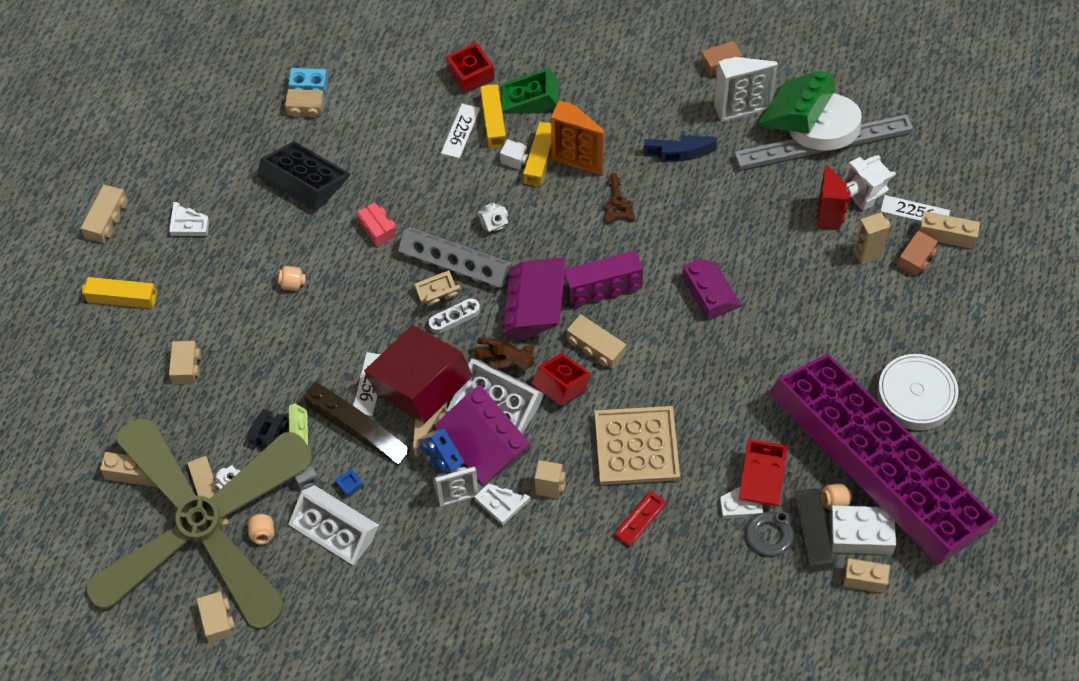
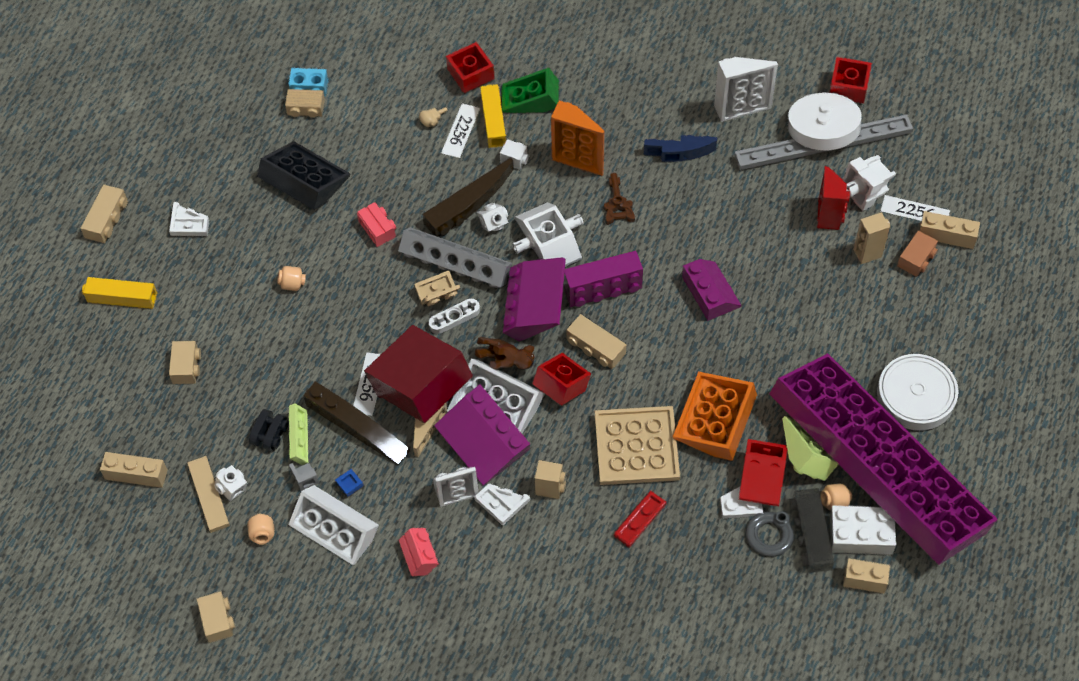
(272, 467): olive piece -> none
(418, 551): none -> coral brick
(430, 117): none -> tan piece
(440, 453): blue piece -> none
(466, 201): none -> dark brown slope
(539, 156): yellow brick -> none
(549, 233): none -> white slope
(711, 56): nougat brick -> none
(716, 414): none -> orange slope
(799, 102): green slope -> none
(806, 453): none -> yellowish green slope
(851, 79): none -> red brick

